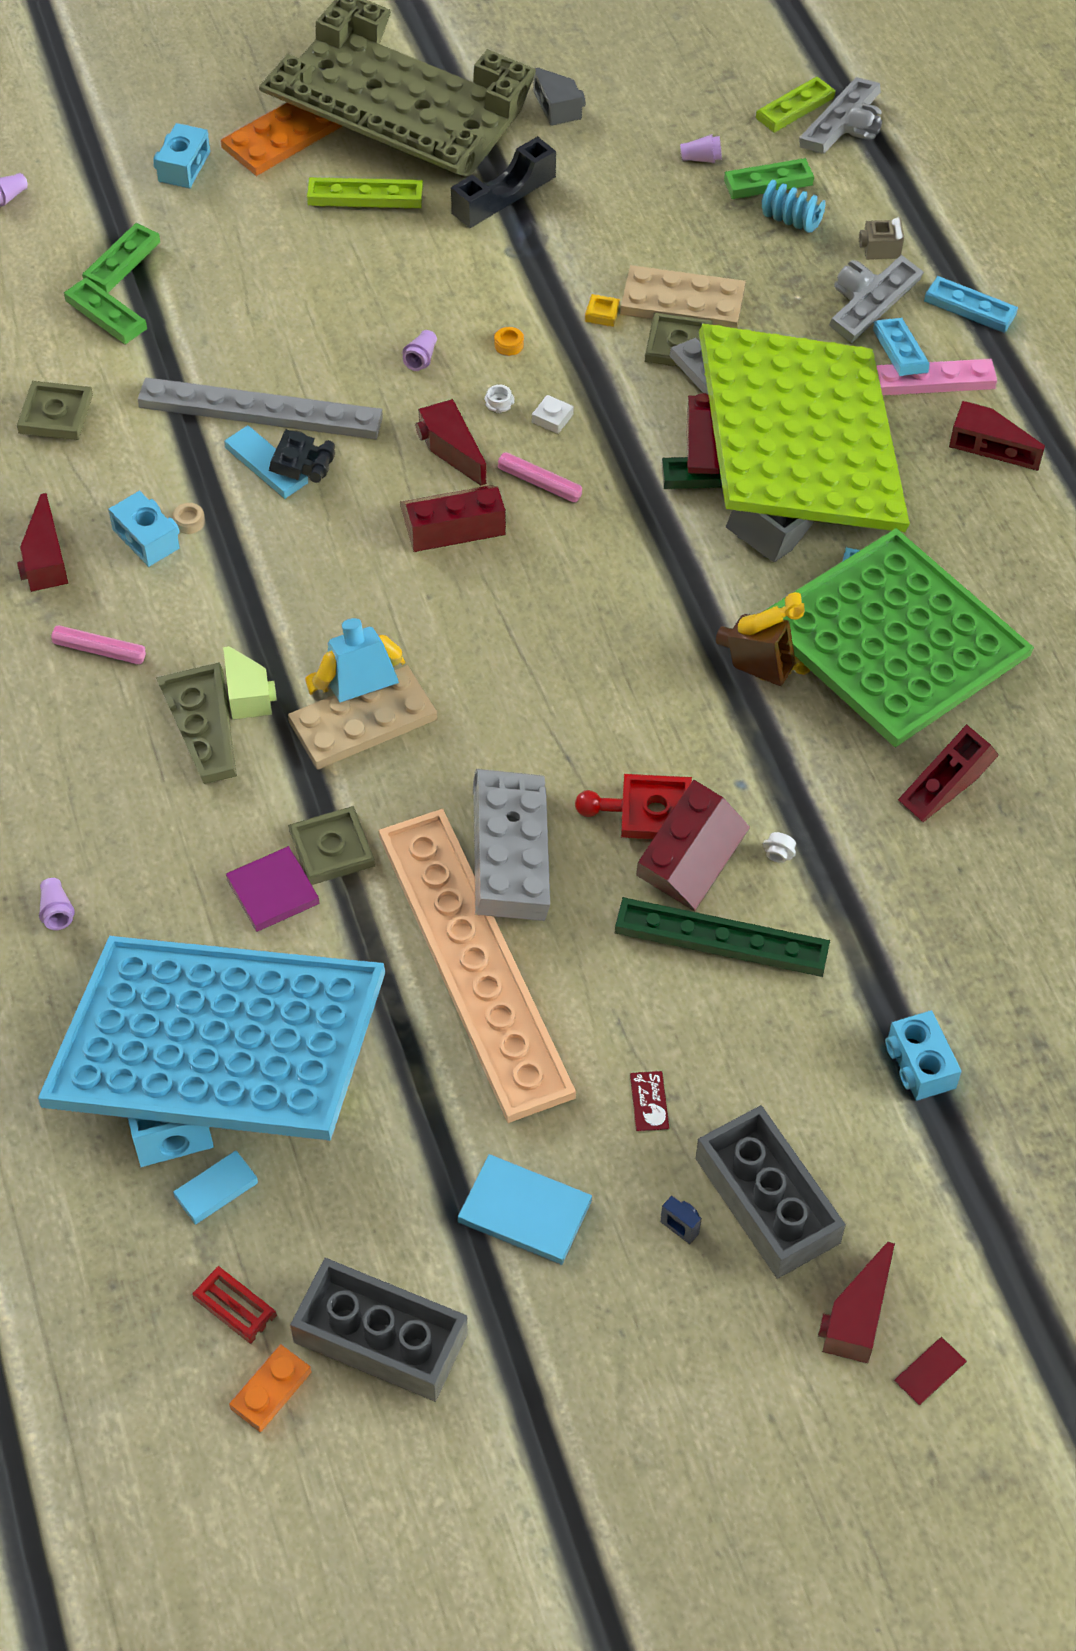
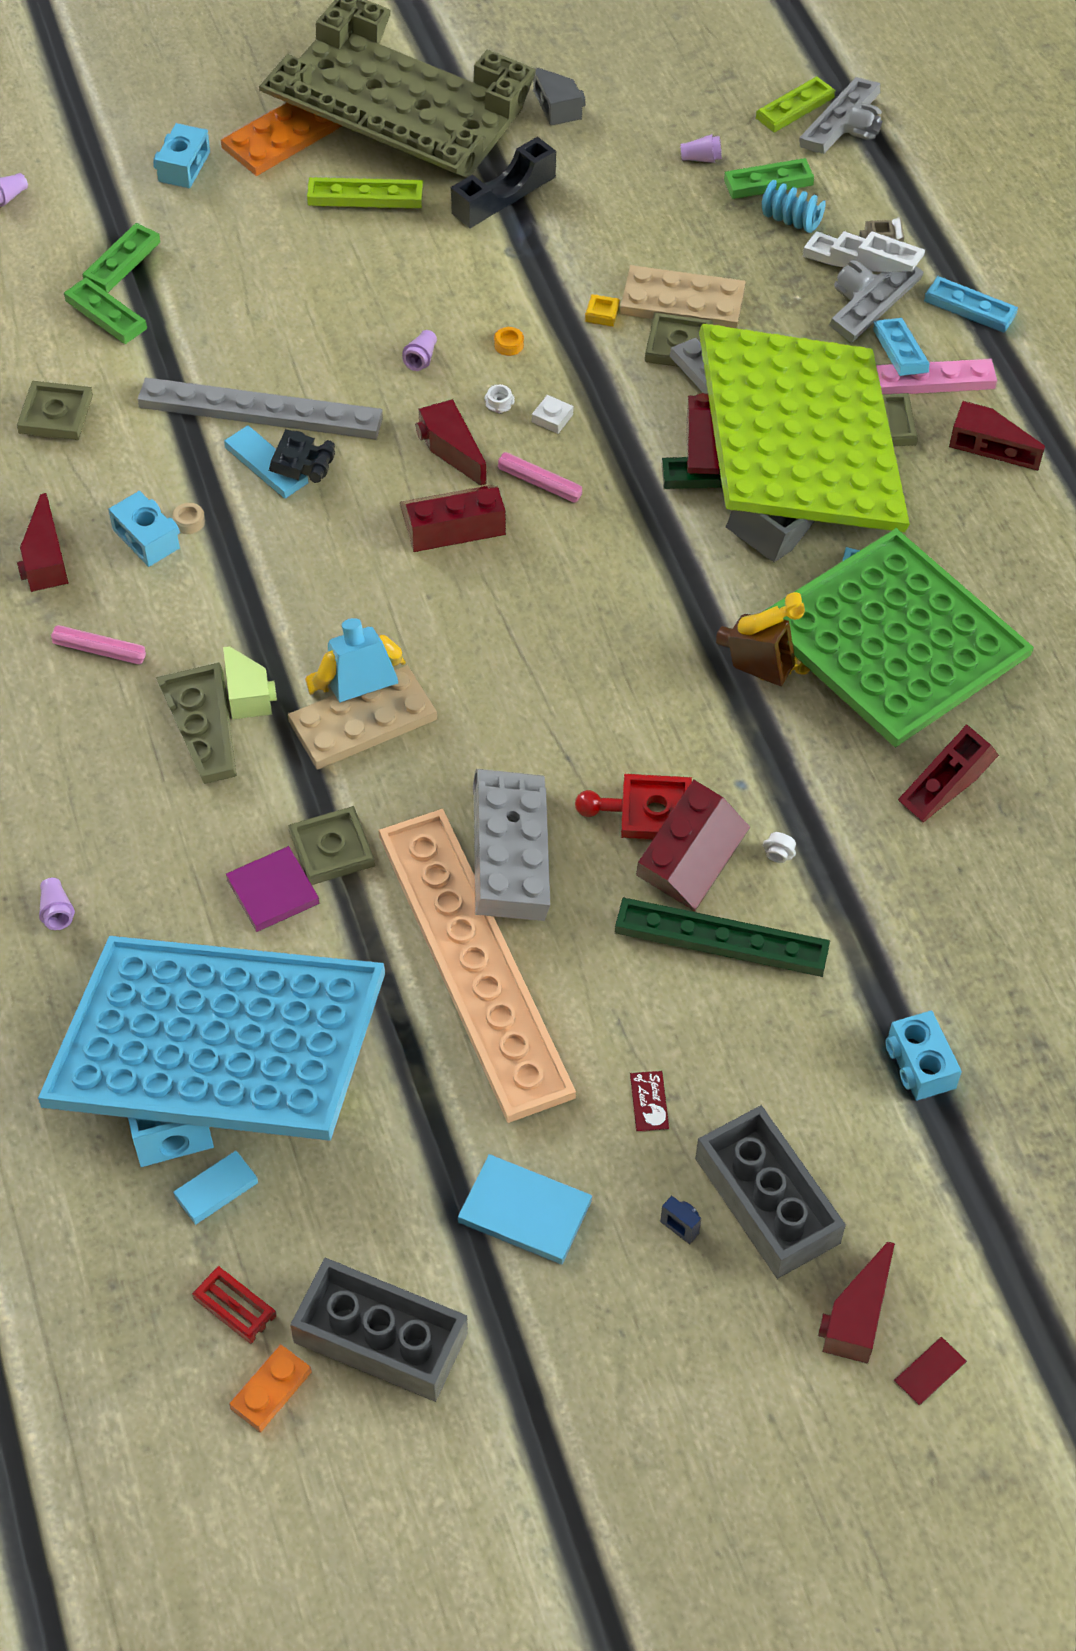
(875, 252): none -> white slope
(900, 419): none -> olive tile

